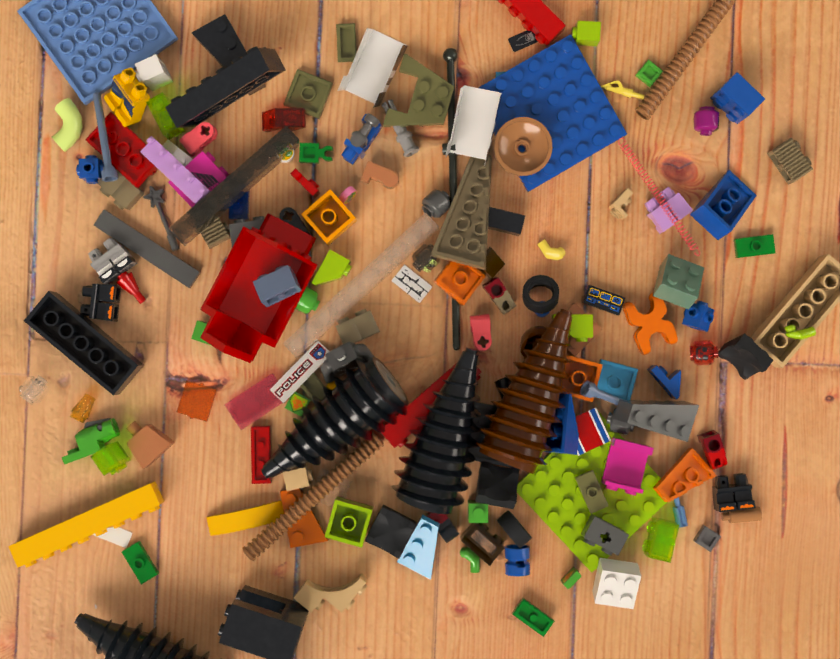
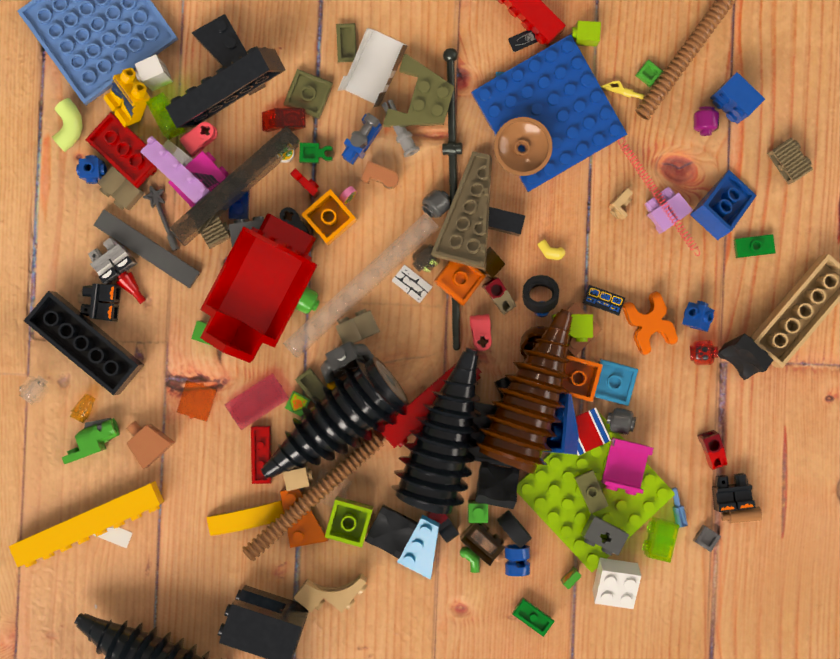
(109, 172): sand blue piece -> none
(111, 459): clear neon green brick -> none
(140, 562): green plate -> none
(277, 285): sand blue brick -> none
(300, 372): white sticker -> none
(332, 269): lime slope -> none
(474, 122): white sticker -> none
(591, 390): sand blue piece -> none
(663, 417): dark grey wedge -> none
(670, 384): blue slope -> none
(678, 281): sand green brick -> none
(684, 475): orange wing -> none
(791, 332): lime arm -> none

